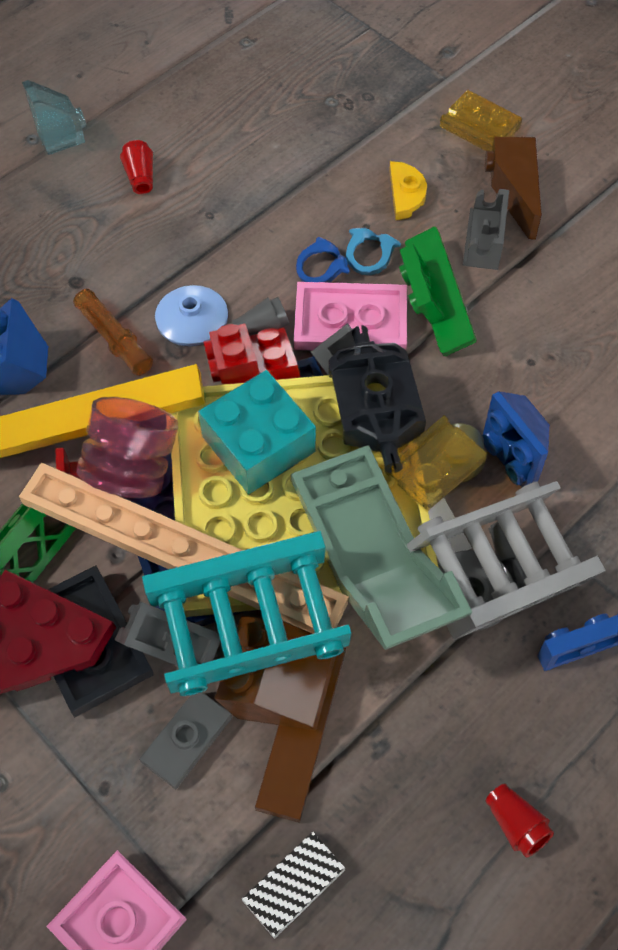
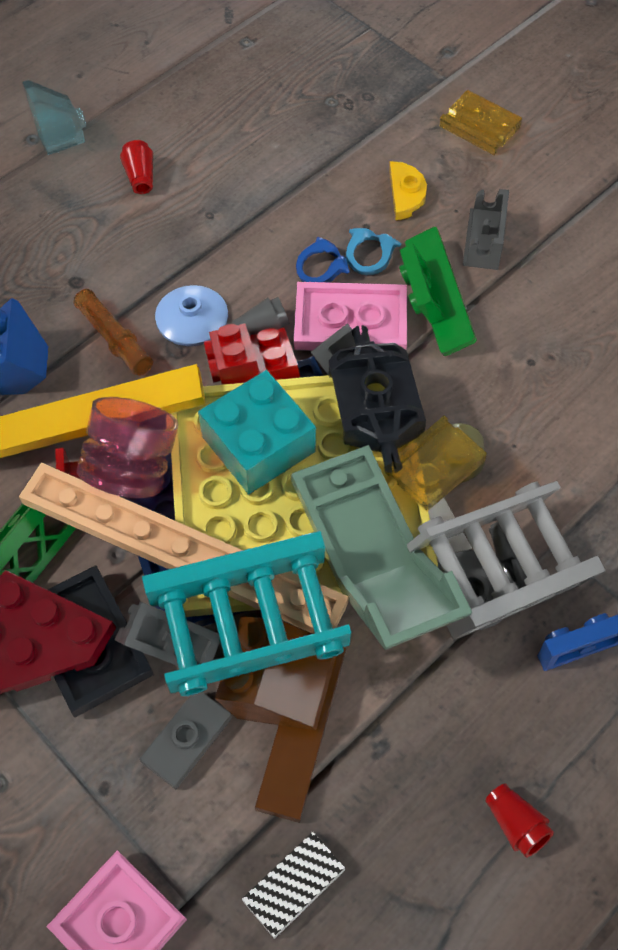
(515, 168): reddish brown slope -> none
(517, 436): blue slope -> none

